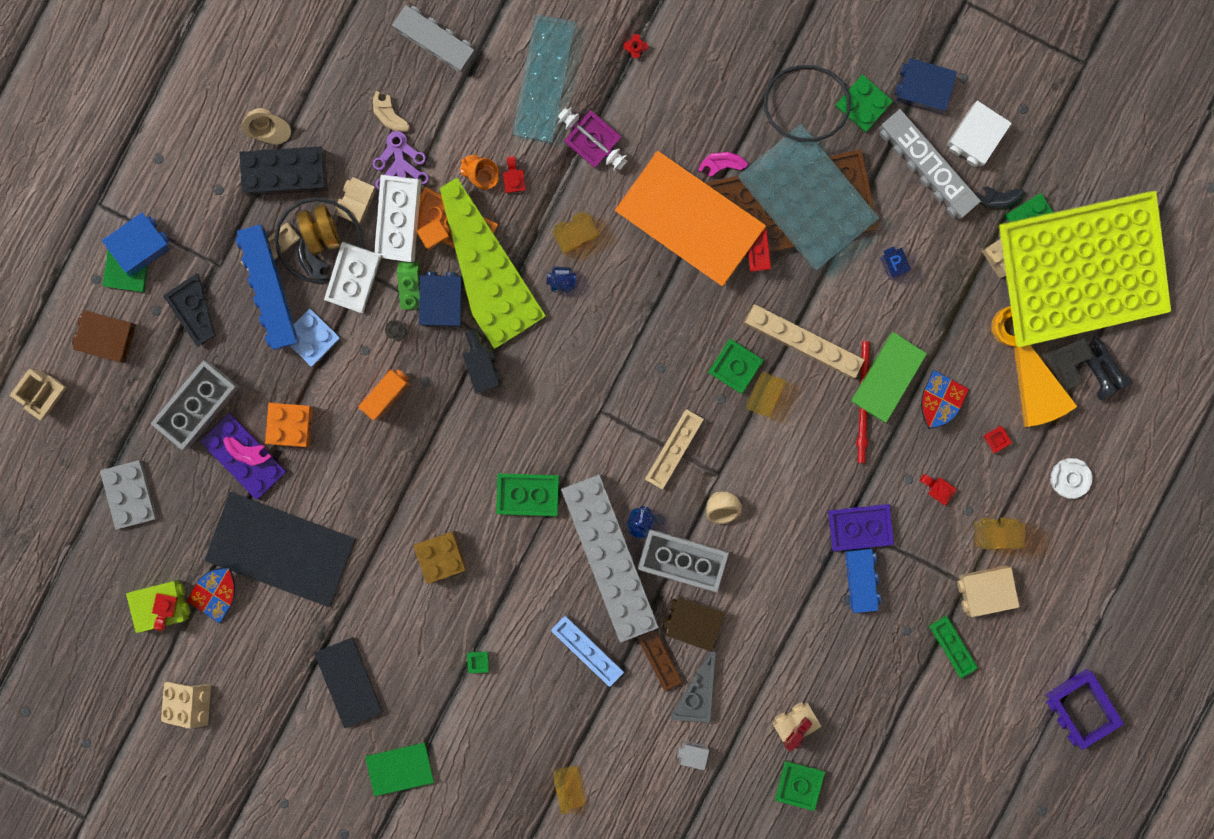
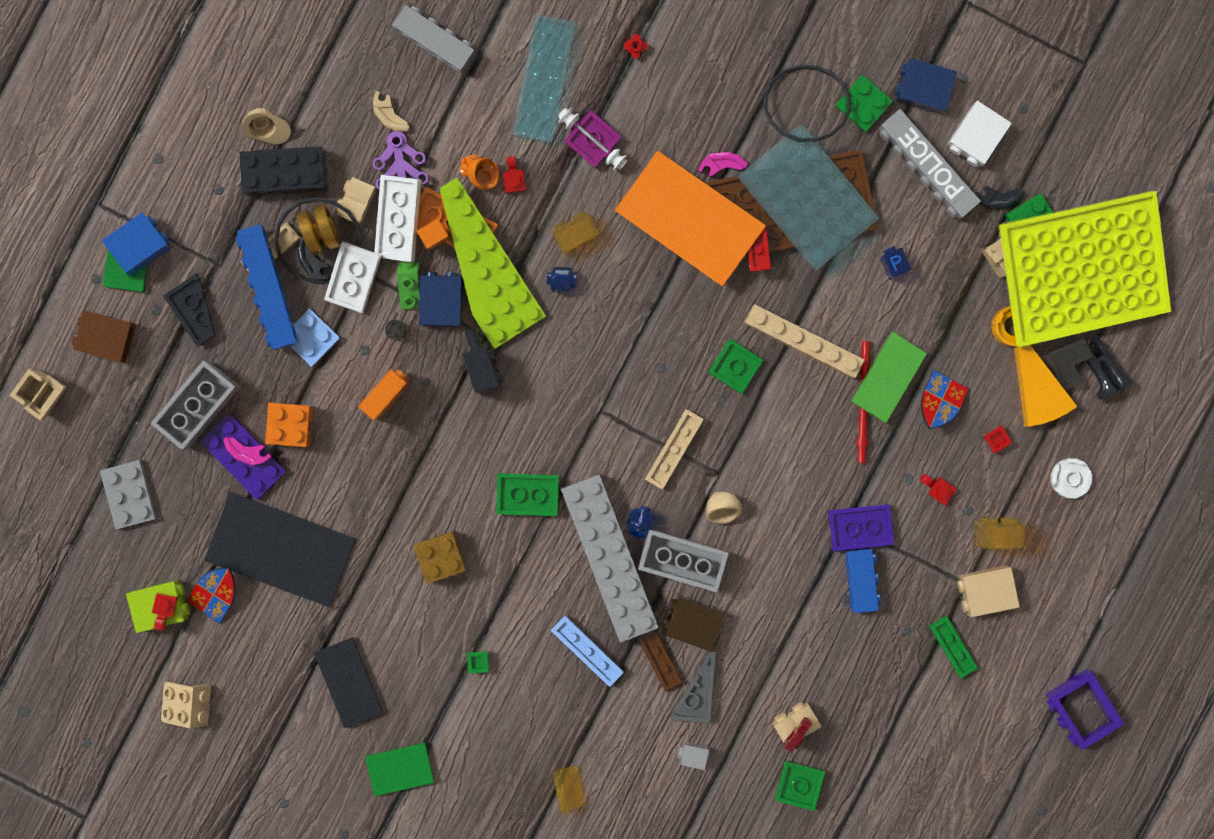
(765, 394): clear yellow panel -> none

